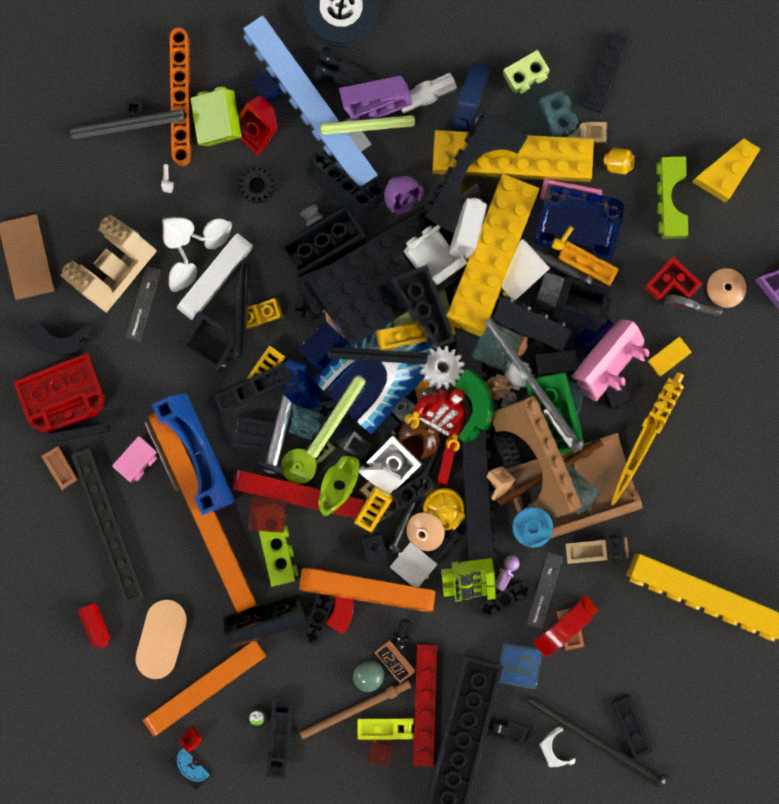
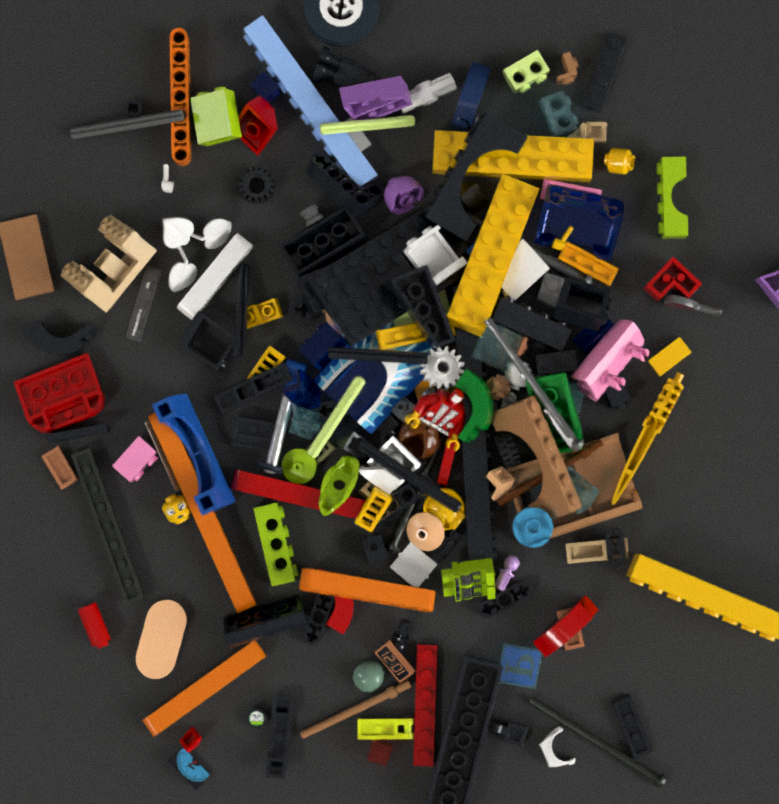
(176, 509): none -> yellow head
(267, 514): clear red piece -> none
(409, 476): none -> black axle
(468, 228): white slope -> none
(545, 590): flat silver sticker -> none
(570, 65): none -> medium nougat bracket
(717, 291): light nougat dish -> none
(727, 172): yellow wedge -> none

